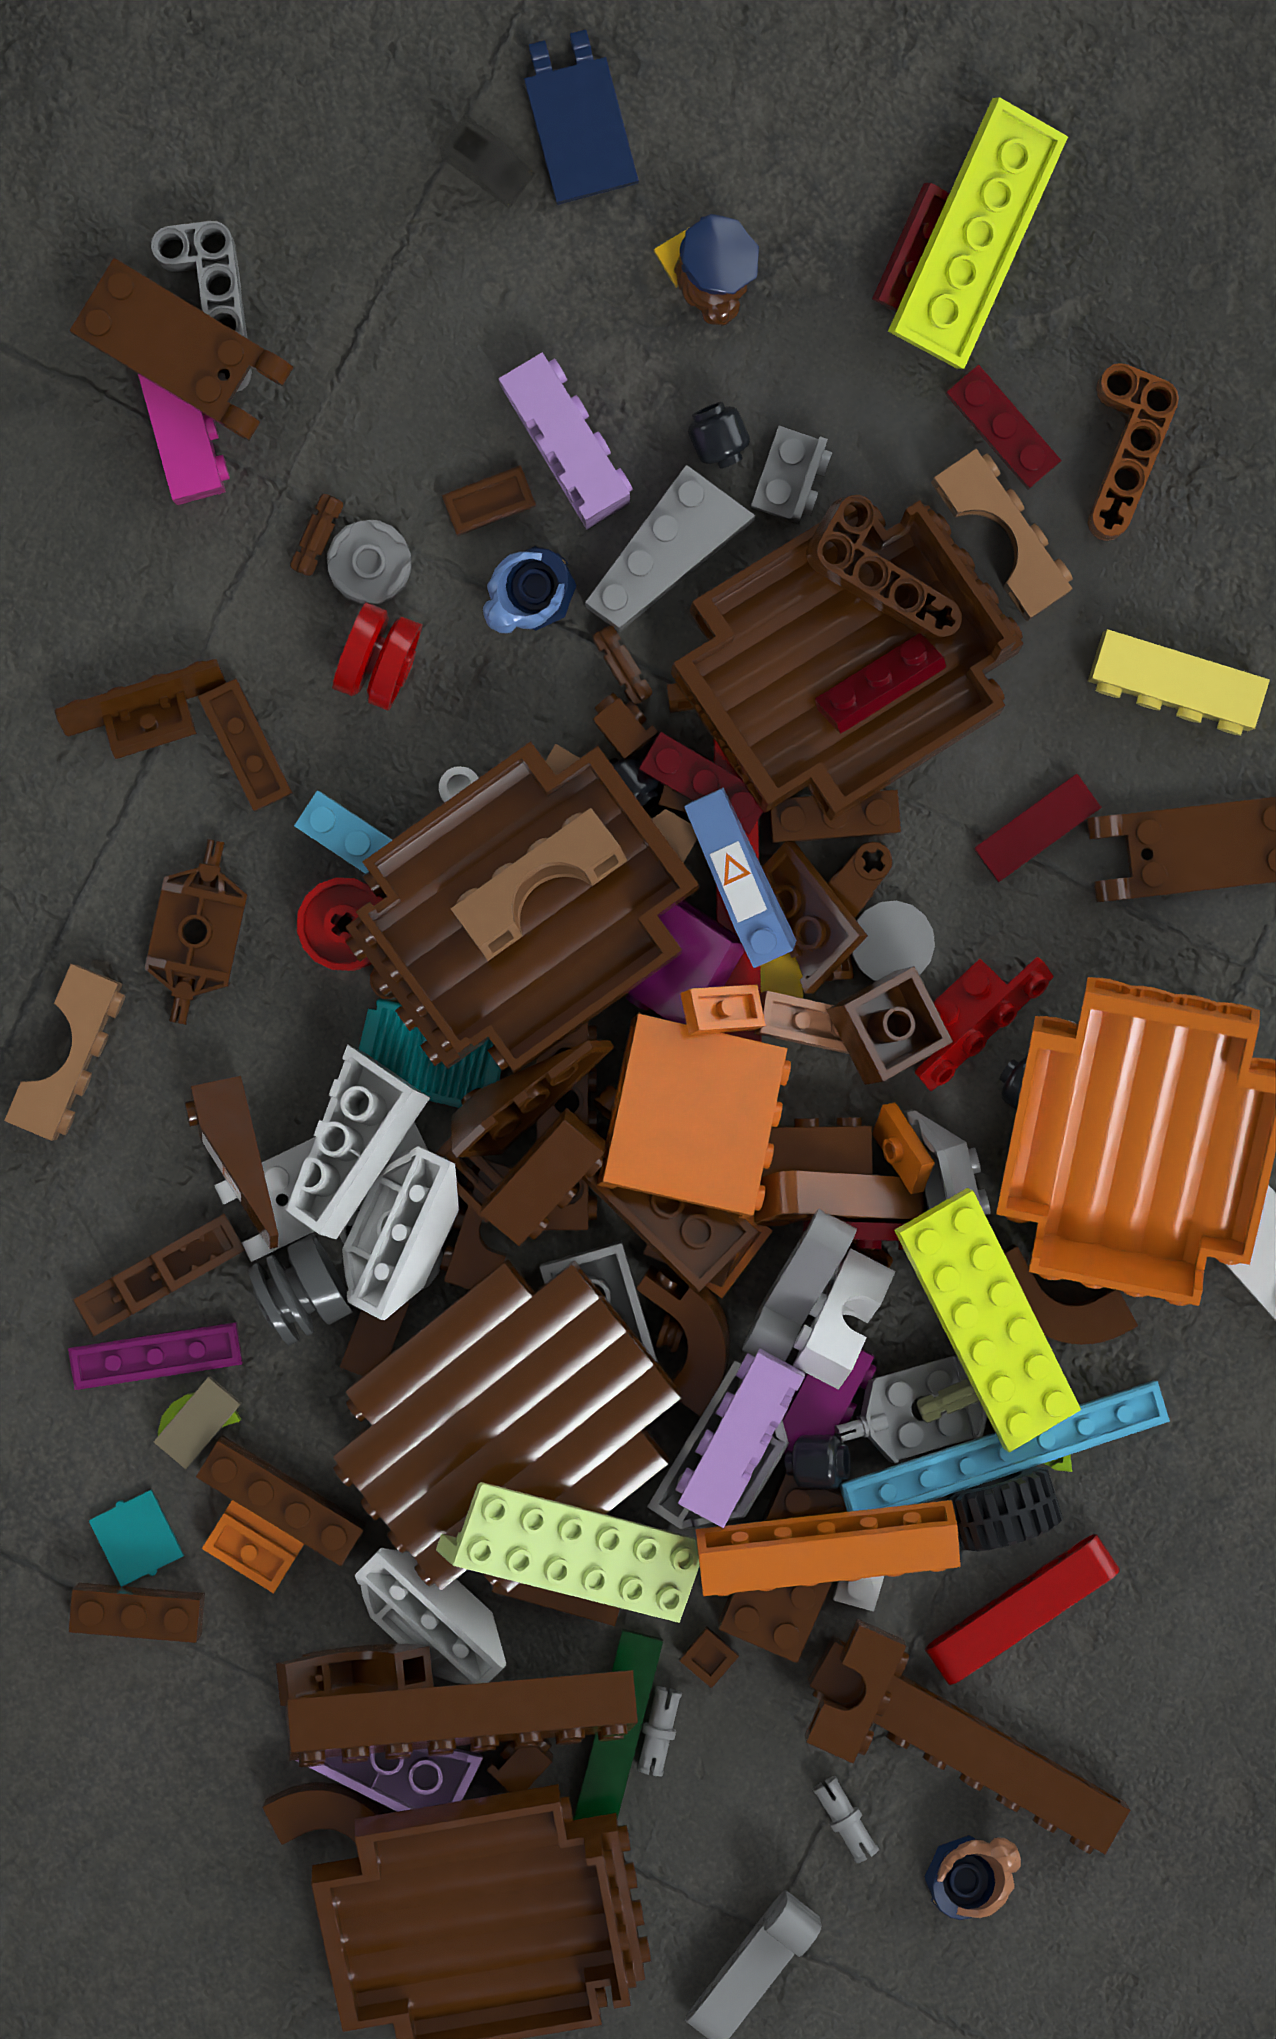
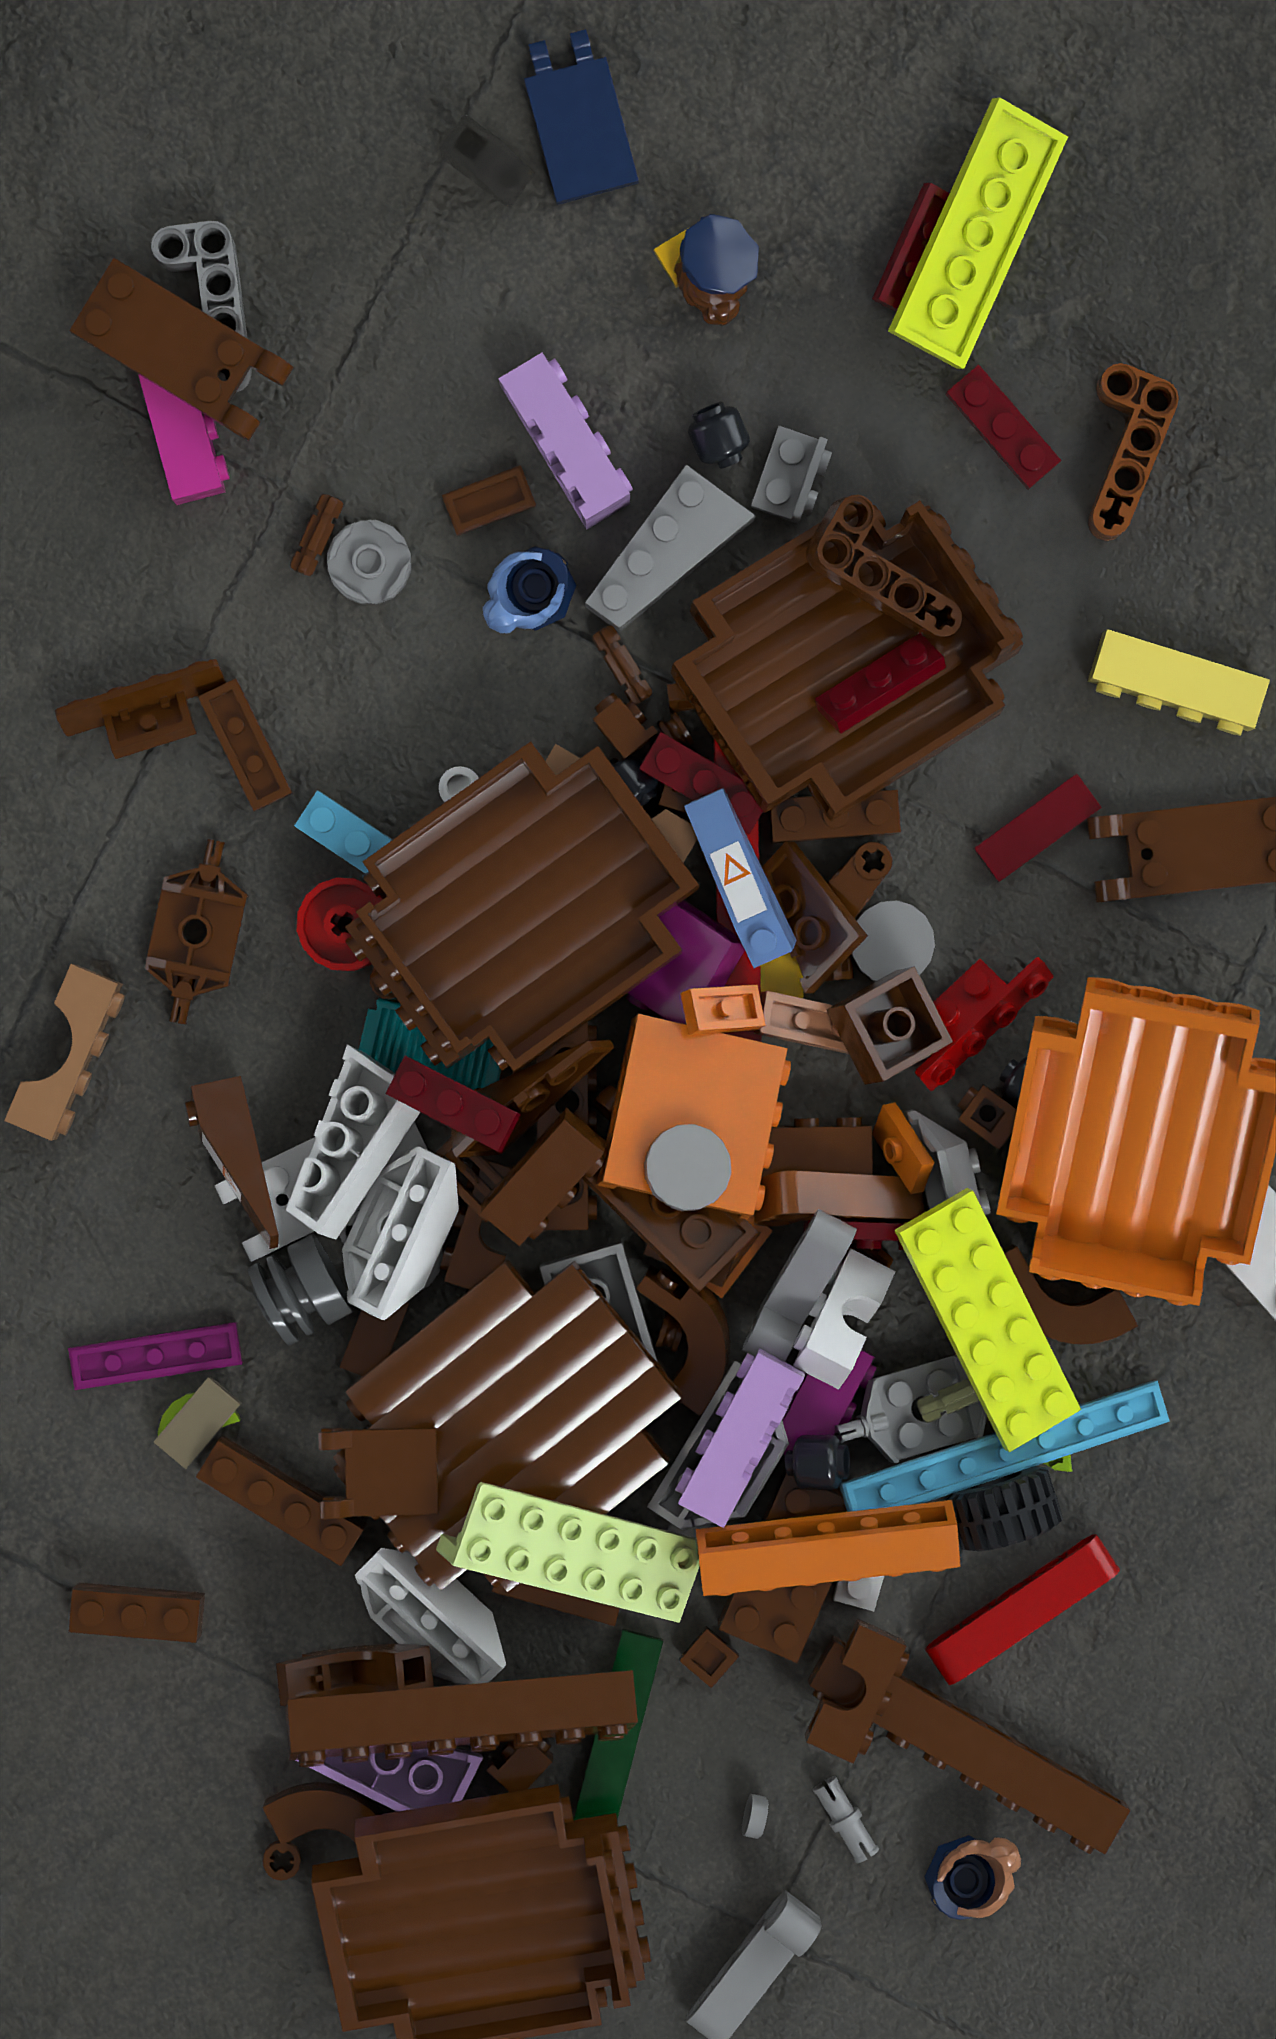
(136, 1537): teal piece -> none
(158, 1275): reddish brown slope -> none
(253, 1546): orange plate -> none
(281, 1873): none -> reddish brown bush
(383, 658): red wheel -> none
(384, 1471): none -> reddish brown flag
(453, 1104): none -> dark red plate
(578, 850): medium nougat arch -> none
(659, 1731): light grey pin -> none
(676, 730): none -> reddish brown bush
(687, 1167): none -> light grey tile
(755, 1816): none -> light grey tile
(973, 489): medium nougat arch -> none
(995, 1130): none -> reddish brown brick

